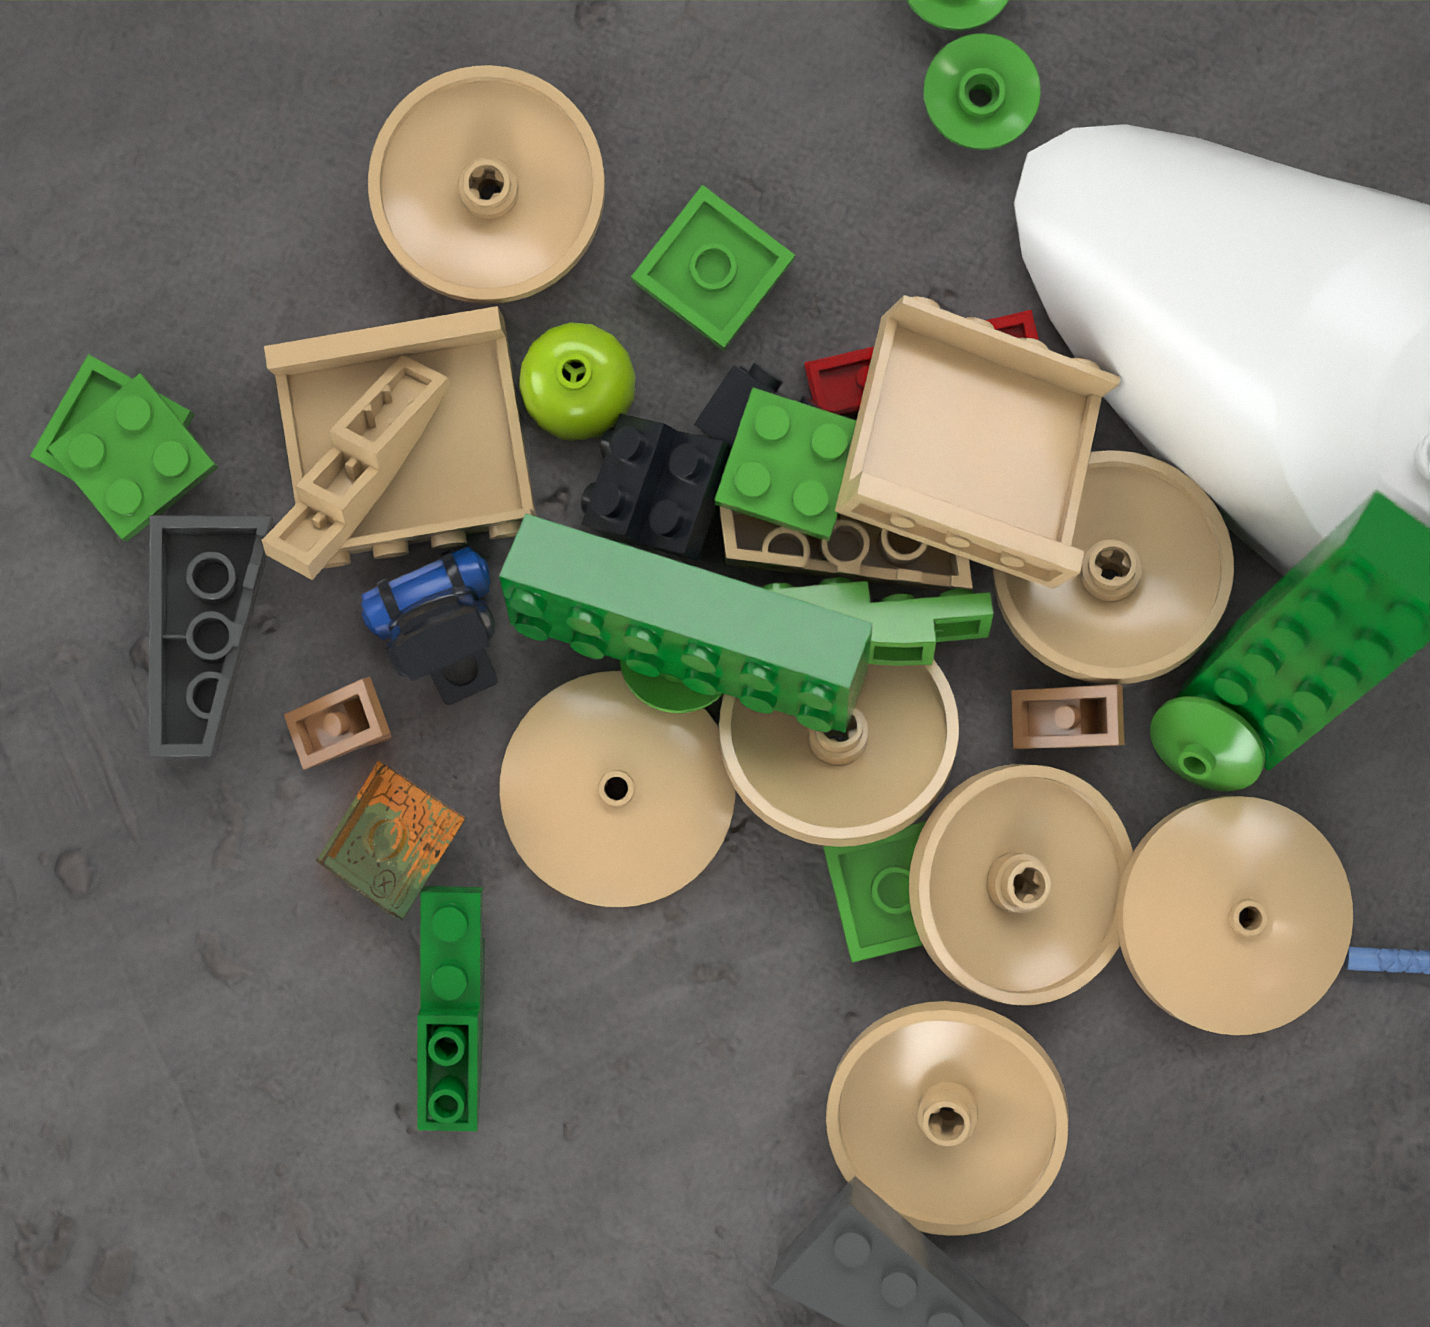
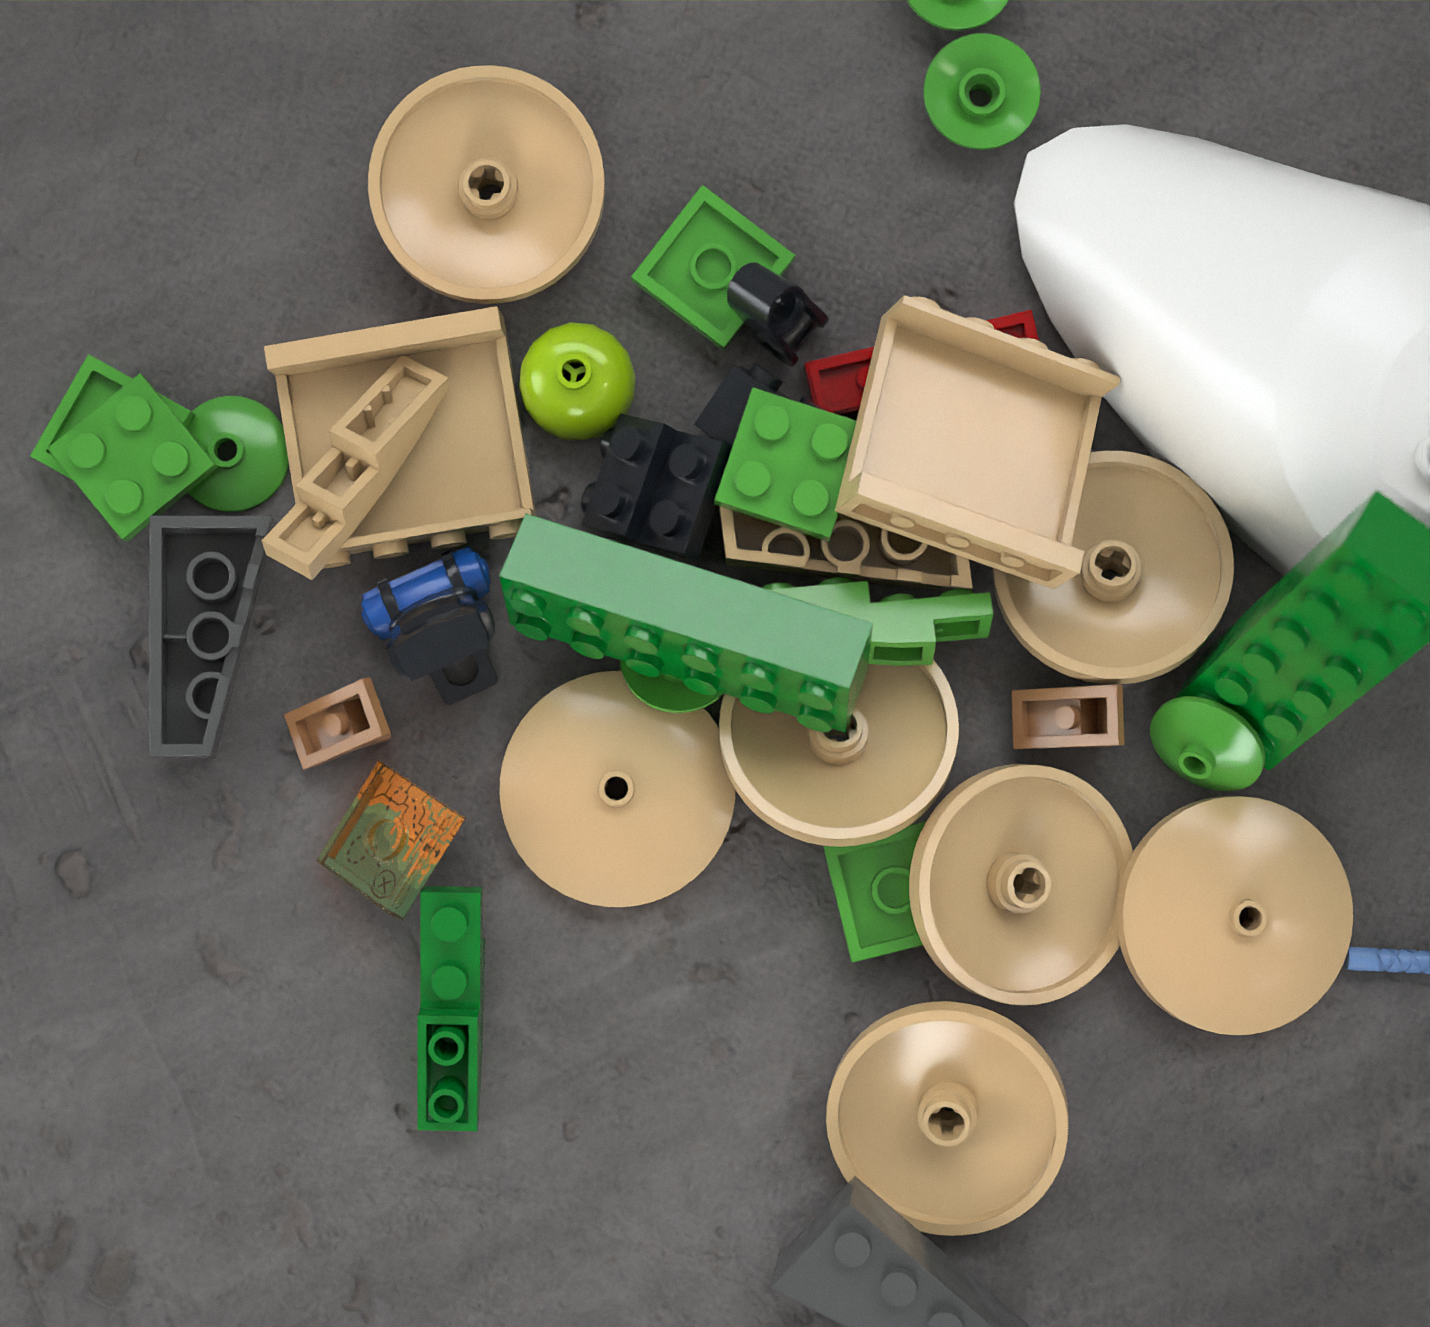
(260, 456): none -> bright green dish
(774, 310): none -> black piece

